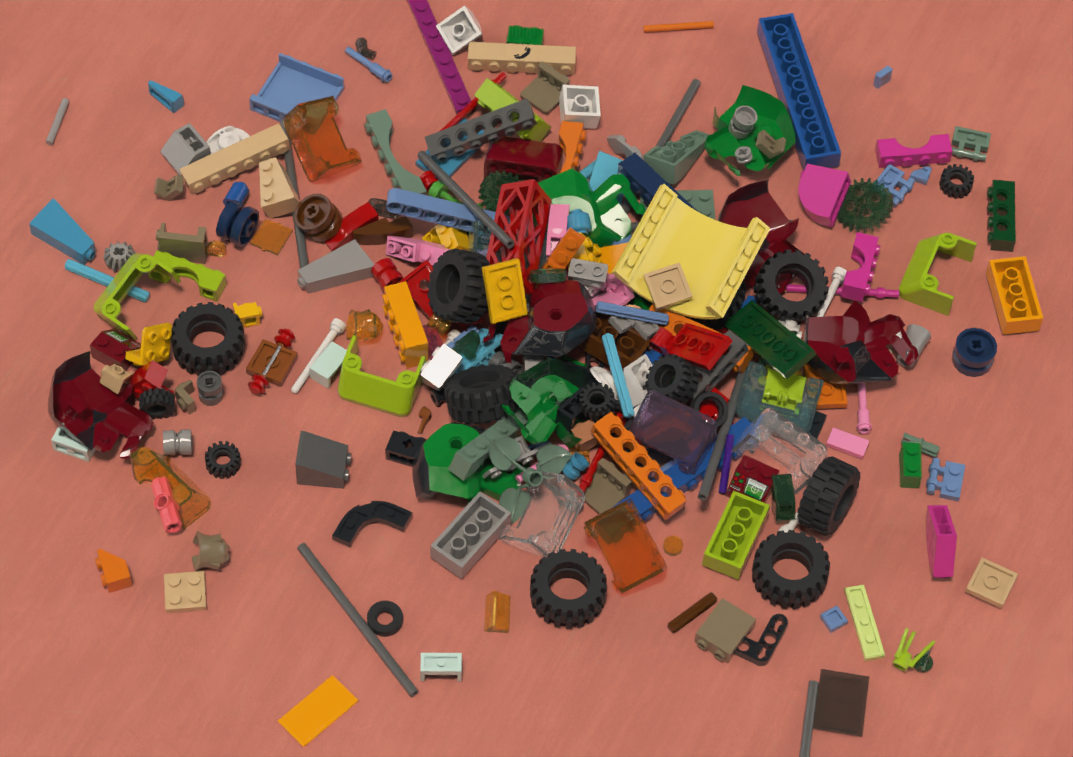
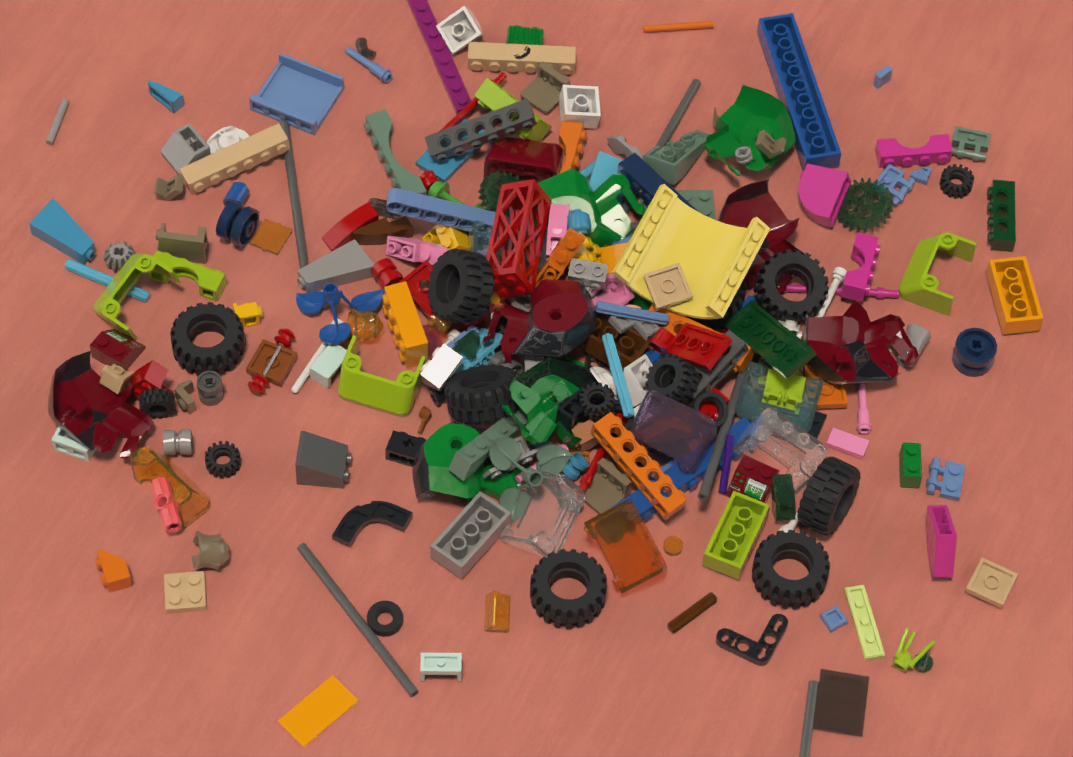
(154, 345): yellow bracket -> none
(216, 248): clear yellow tile -> none
(276, 189): tan wedge -> none
(318, 139): clear orange windscreen -> none
(318, 217): reddish brown wheel -> none
(336, 333): none -> blue plant
(466, 199): dark grey piece -> none
(504, 290): yellow tile -> none
(548, 275): clear green beam -> none
(724, 630): dark tan panel -> none
(742, 122): light grey wheel -> none
(926, 447): sand green axle -> none

